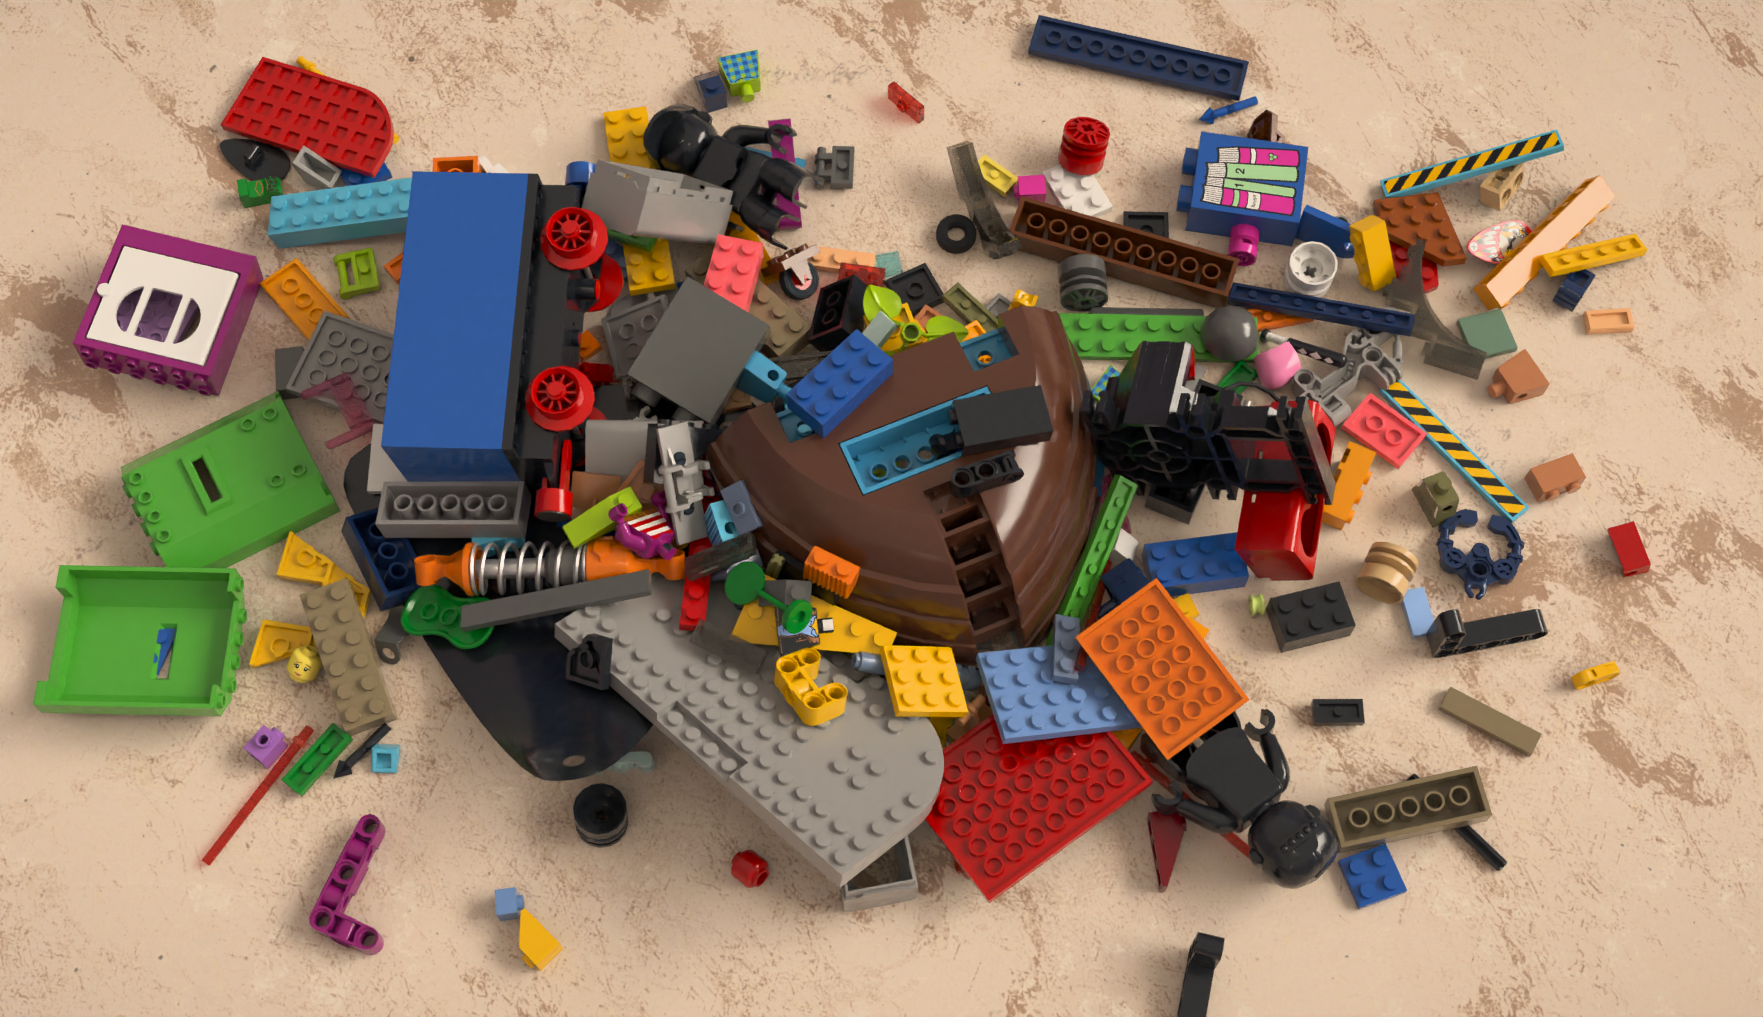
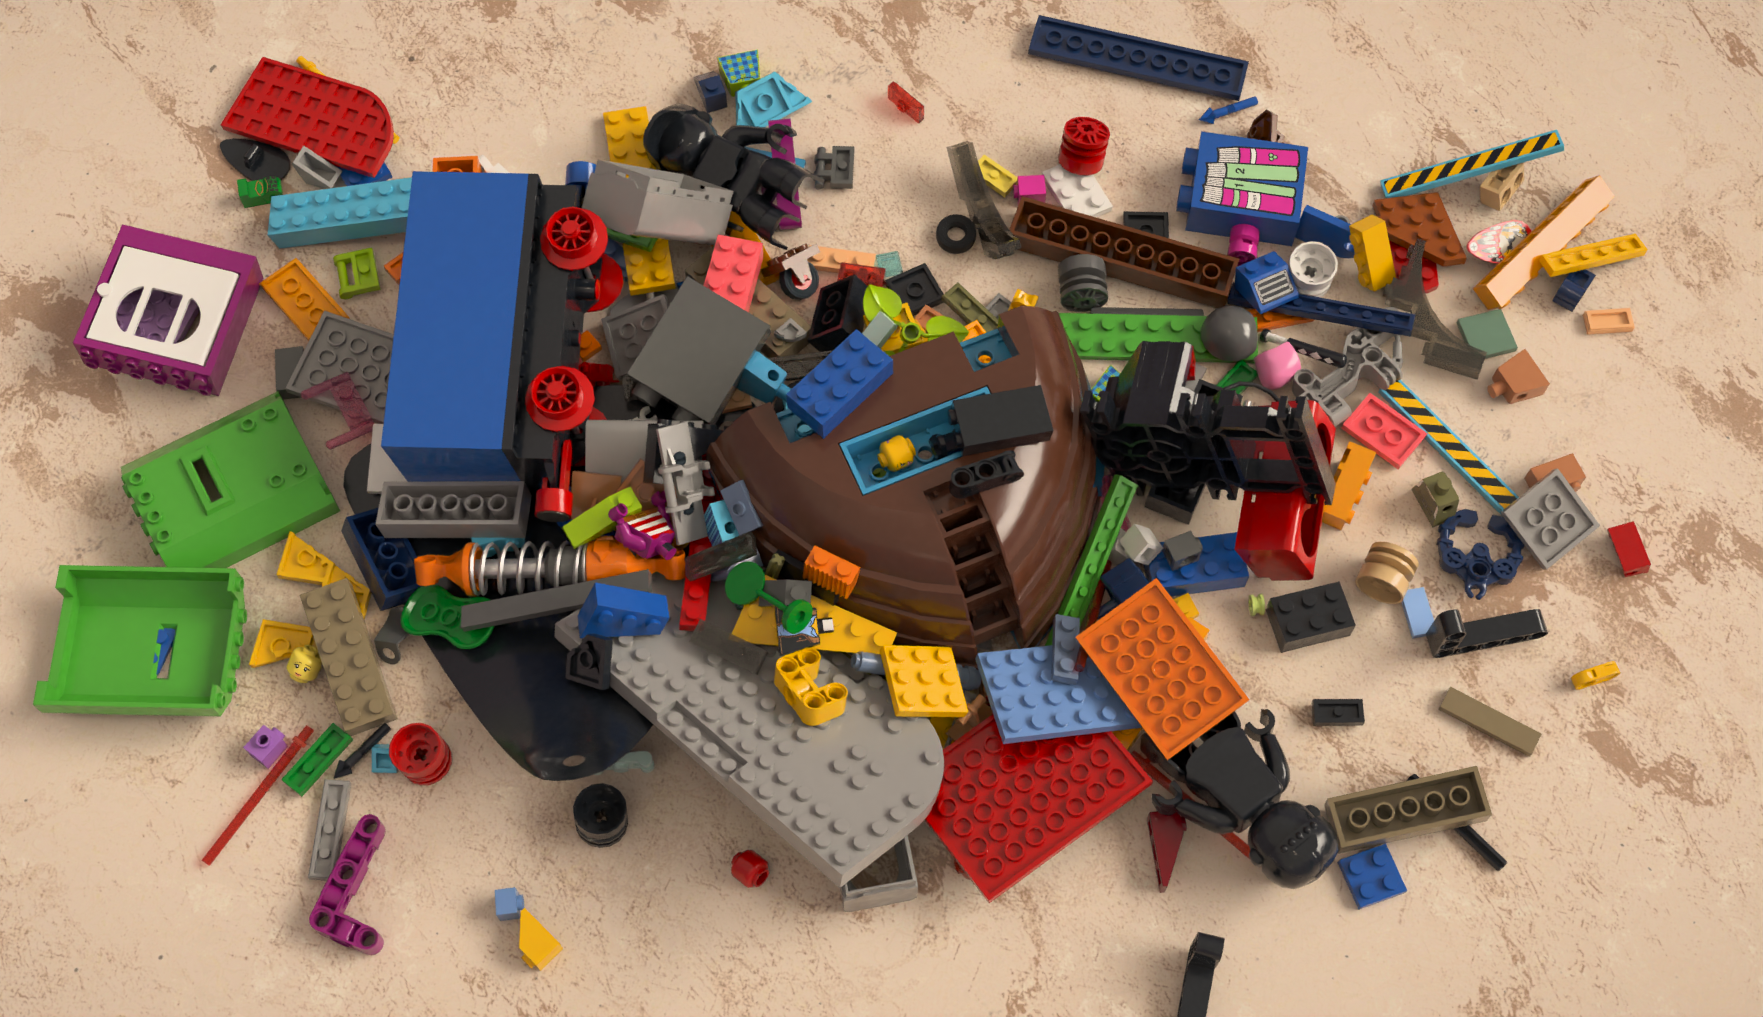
(329, 828): none -> light grey tile
(411, 745): none -> red wheel
(622, 612): none -> blue wedge
(767, 100): none -> medium azure wing
(790, 331): none -> light grey tile
(896, 453): none -> yellow head
(1140, 544): none -> white brick
(1182, 550): none -> dark grey brick
(1266, 282): none -> blue slope
(1550, 519): none -> light grey plate

